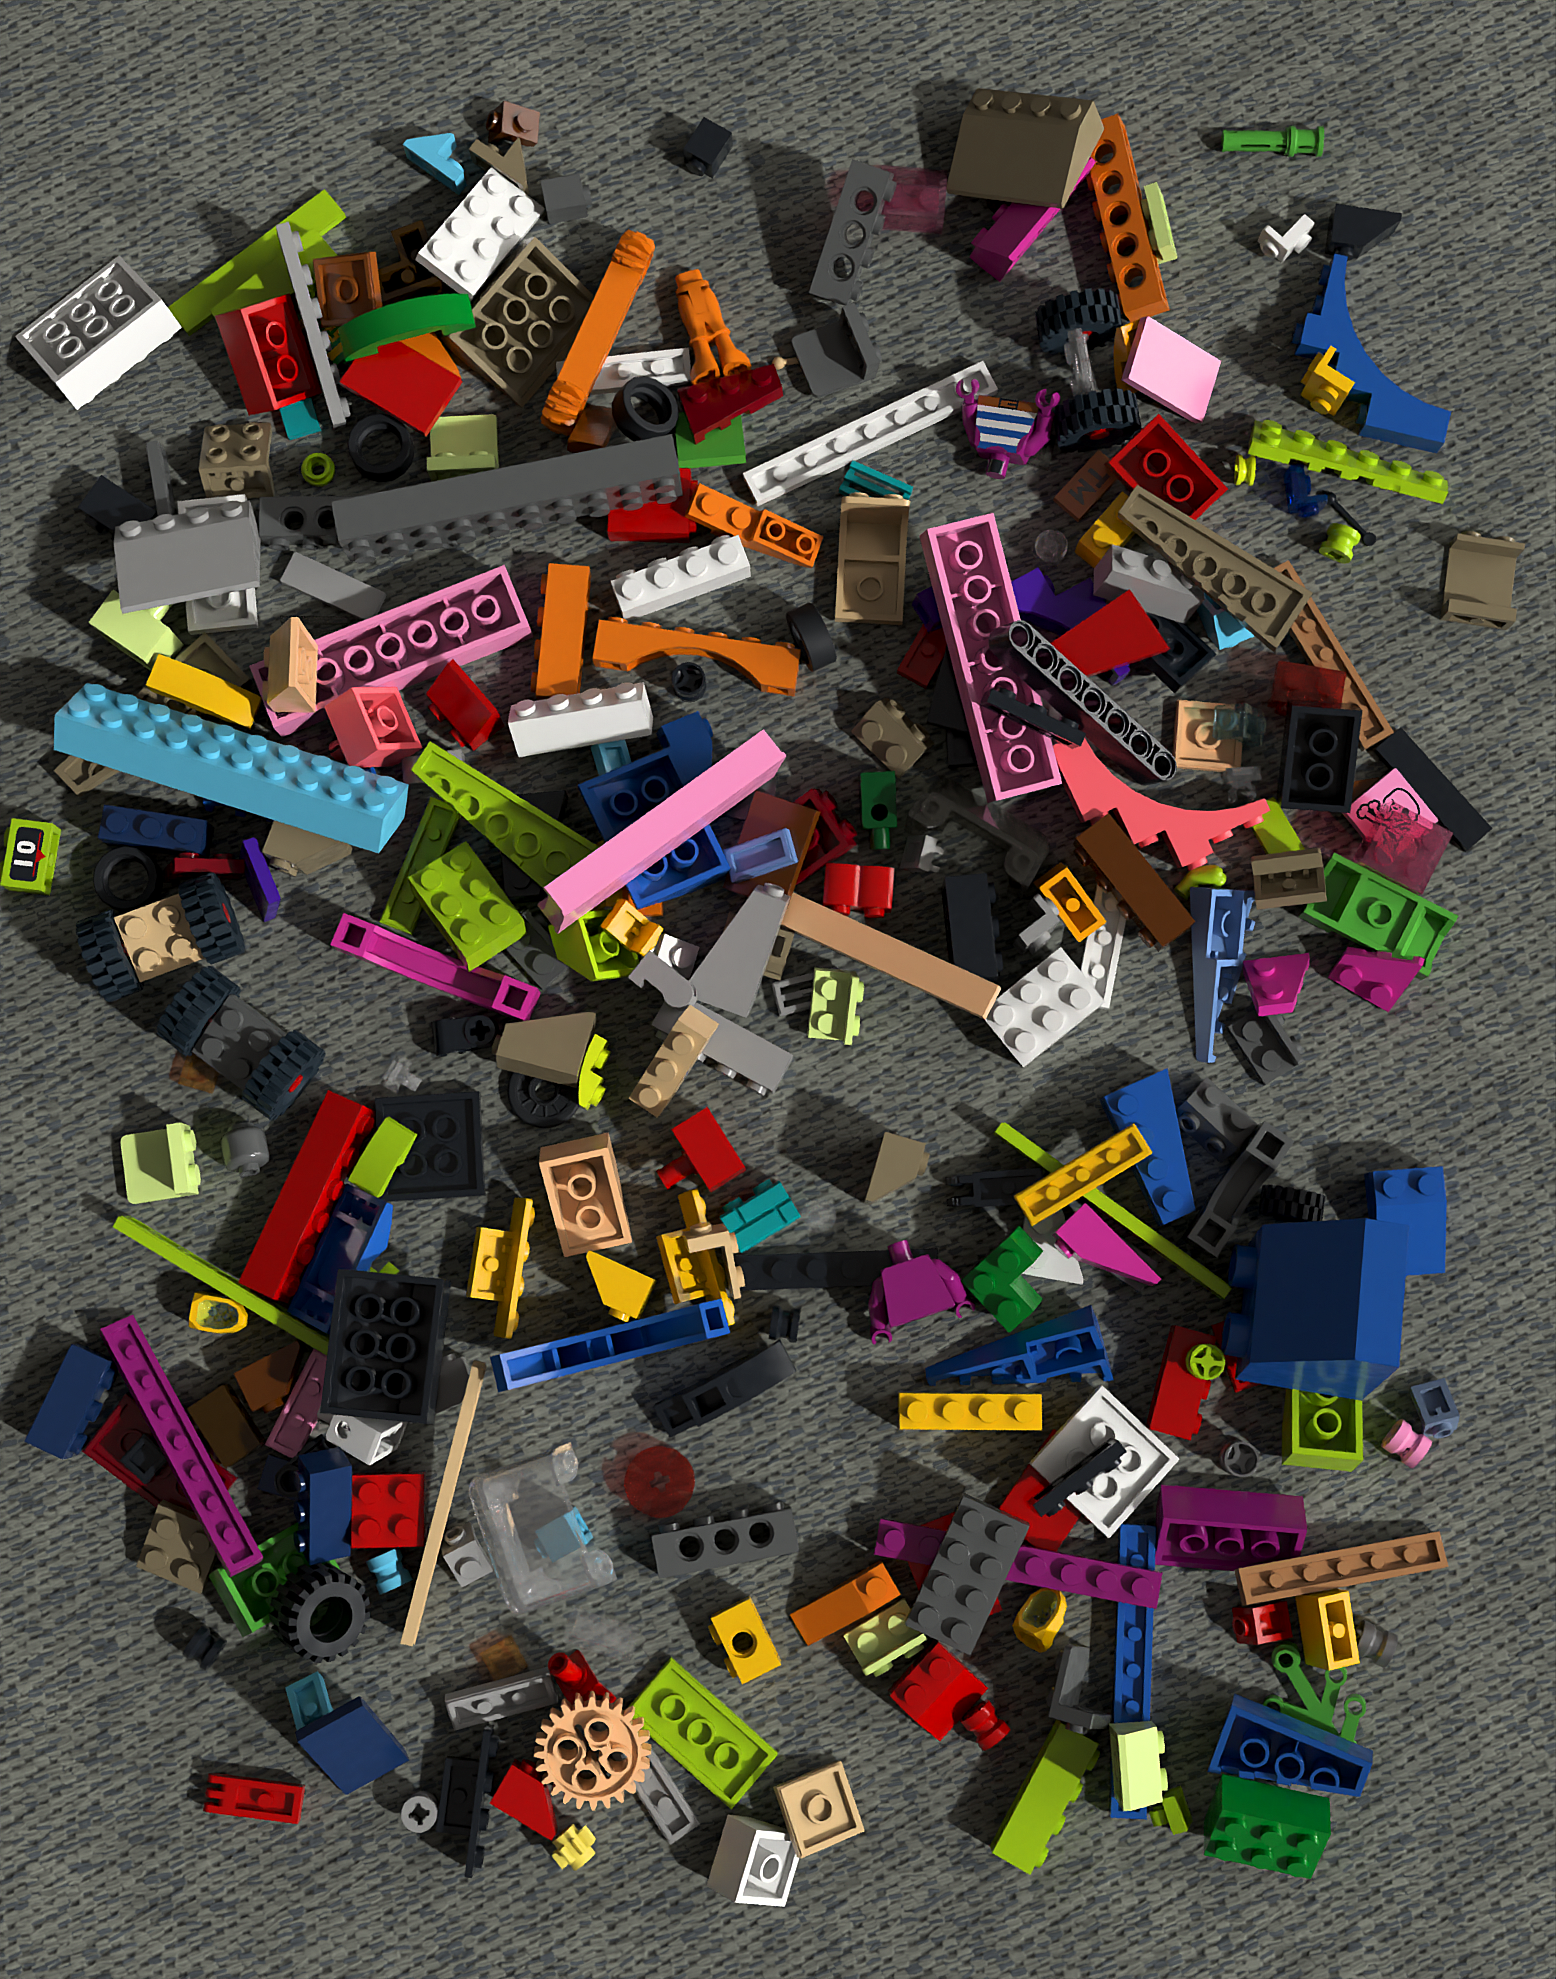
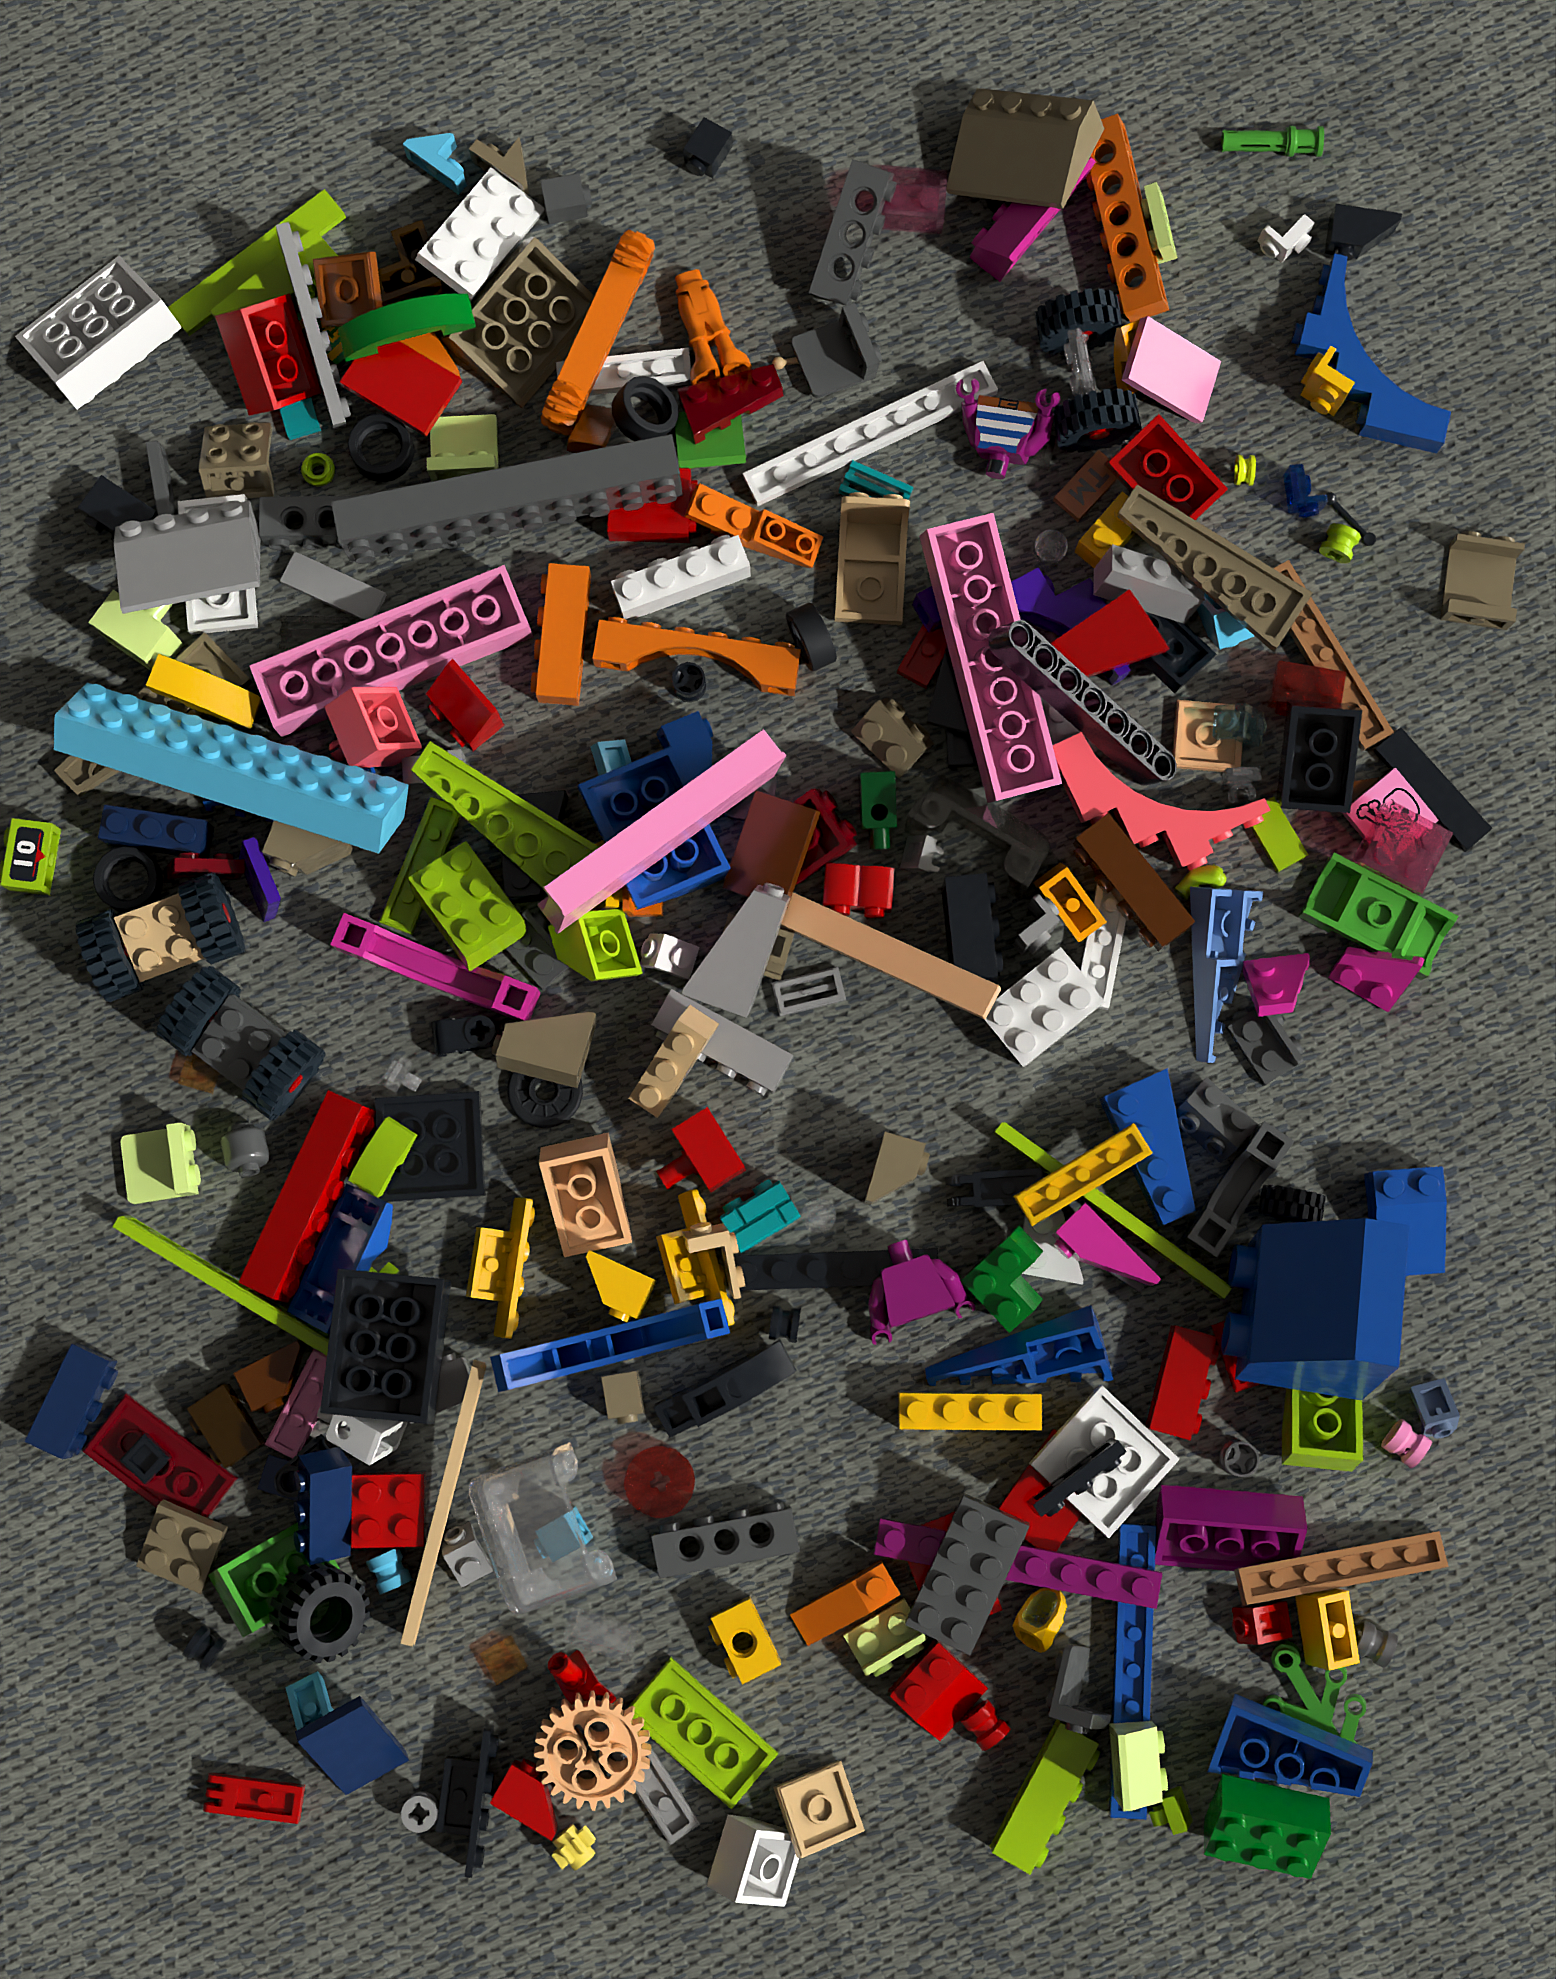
(181, 1446): magenta plate -> none
(216, 1313): rock -> none
(291, 669): light nougat slope -> none
(501, 1698): light grey tile -> none
(513, 121): bracket -> none
(580, 719): white brick -> none
(590, 1083): neon yellow slope -> none
(623, 1396): none -> dark tan brick
(631, 928): yellow bracket -> none
(675, 988): light grey leg -> none
(761, 855): medium blue tile -> none
(834, 1005): yellowish green bracket -> none
(1033, 717): black plate -> none
(1212, 1362): lime wheel -> none
(1281, 445): lime wing -> none
(1288, 878): dark tan bracket -> none

